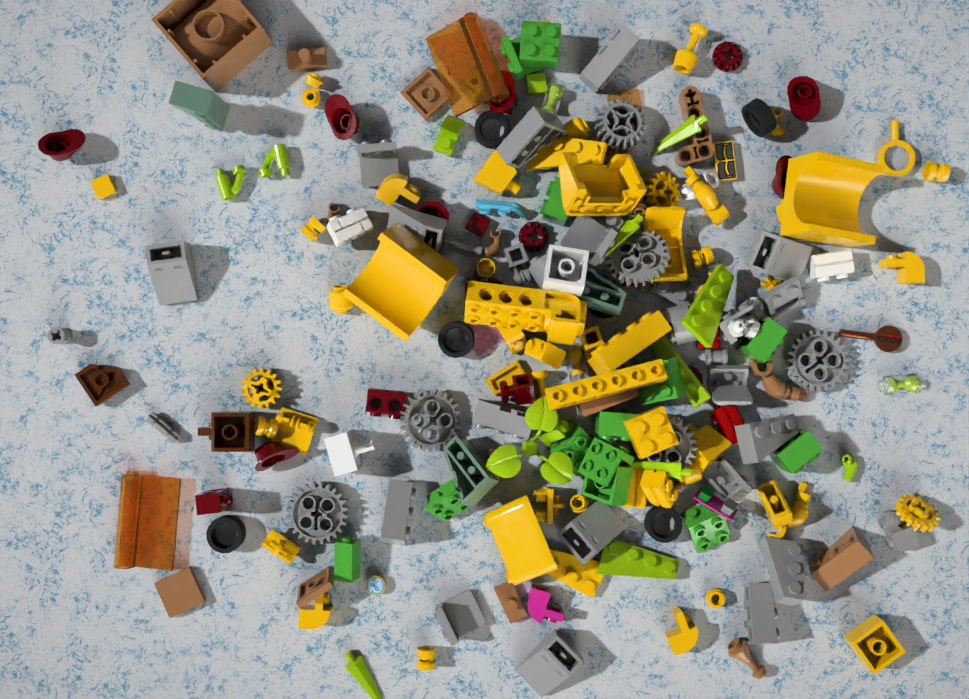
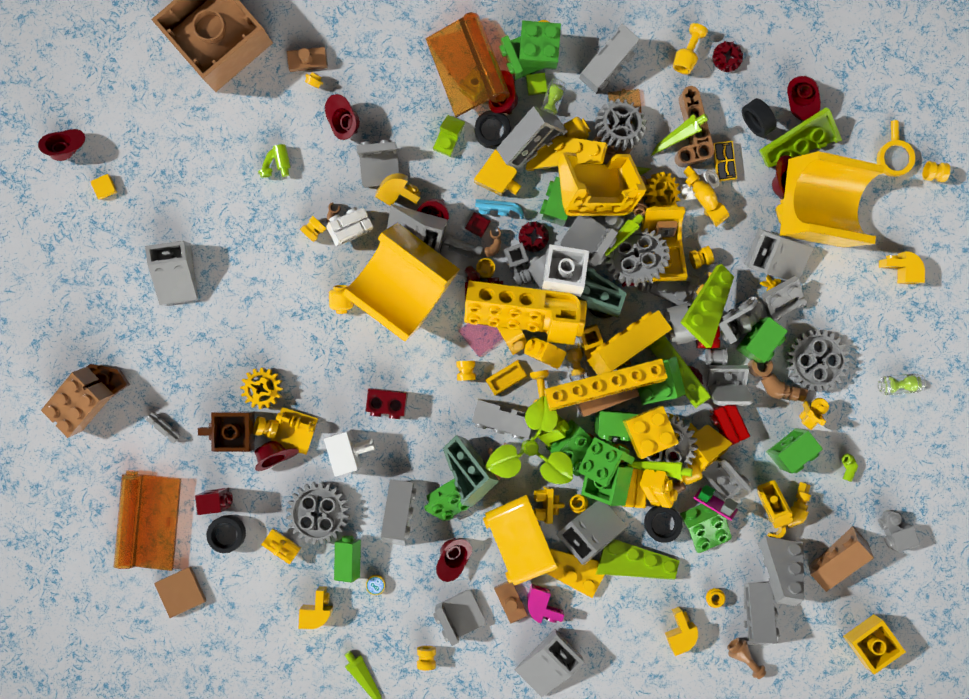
(57, 338): light grey bush -> none
(74, 404): none -> medium nougat piece
(200, 104): sand green wedge -> none
(224, 185): lime plant -> none
(315, 101): yellow plate -> none
(315, 586): medium nougat tile -> none
(426, 94): medium nougat tile -> none
(442, 342): black tyre -> none
(442, 432): light grey gear -> none
(453, 559): none -> dark red piece
(466, 370): none -> yellow wheel
(472, 274): none -> dark red arm
(521, 389): dark red brick -> none
(666, 228): none -> tile
(743, 327): white arm -> none
(763, 437): light grey wedge -> none
(779, 131): yellow arm -> none
(810, 134): none -> lime wing
(814, 414): none -> yellow hips
(831, 264): white brick -> none
(886, 338): copper piece -> none
(917, 512): yellow gear -> none

